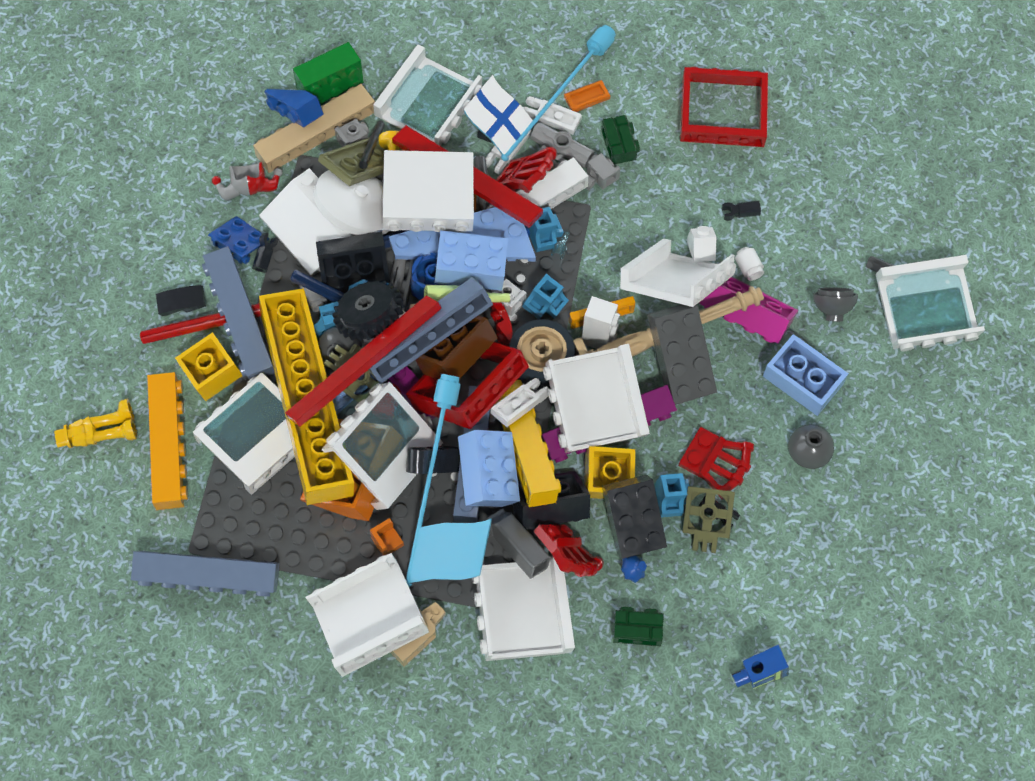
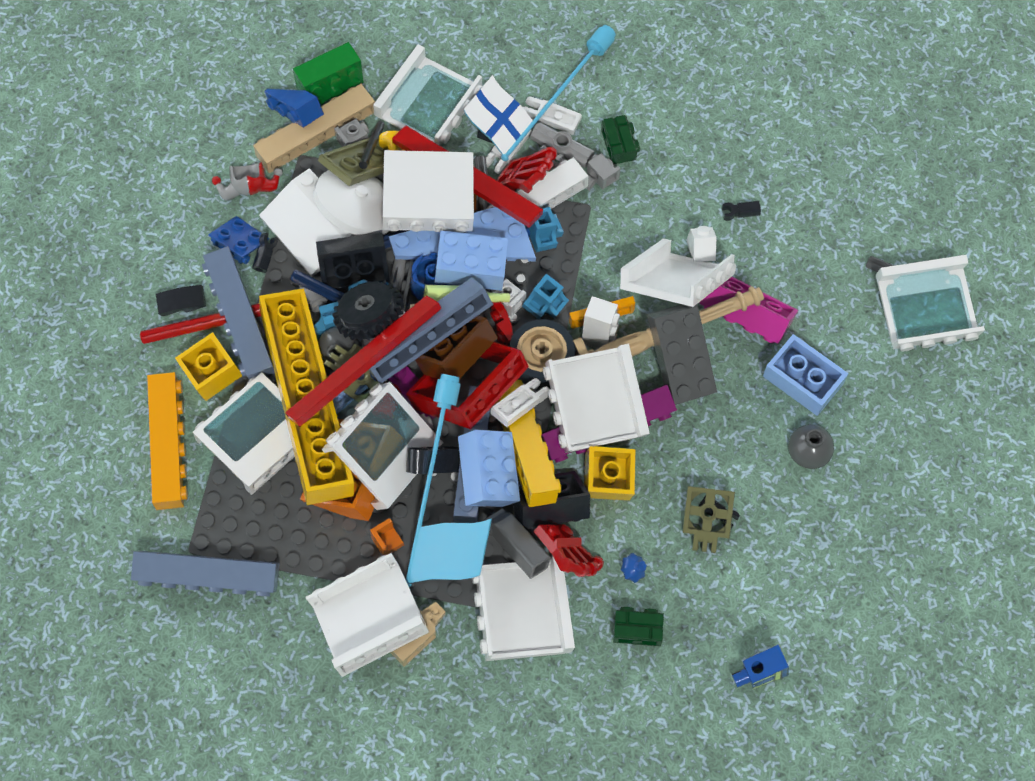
(84, 431): yellow piece -> none
(560, 247): clear light blue hand -> none
(587, 96): orange tile -> none
(634, 516): black brick -> none
(671, 494): dark azure brick -> none
(703, 453): red plate -> none
(717, 134): red window -> none
(749, 263): white brick -> none
(835, 302): dark grey piece -> none

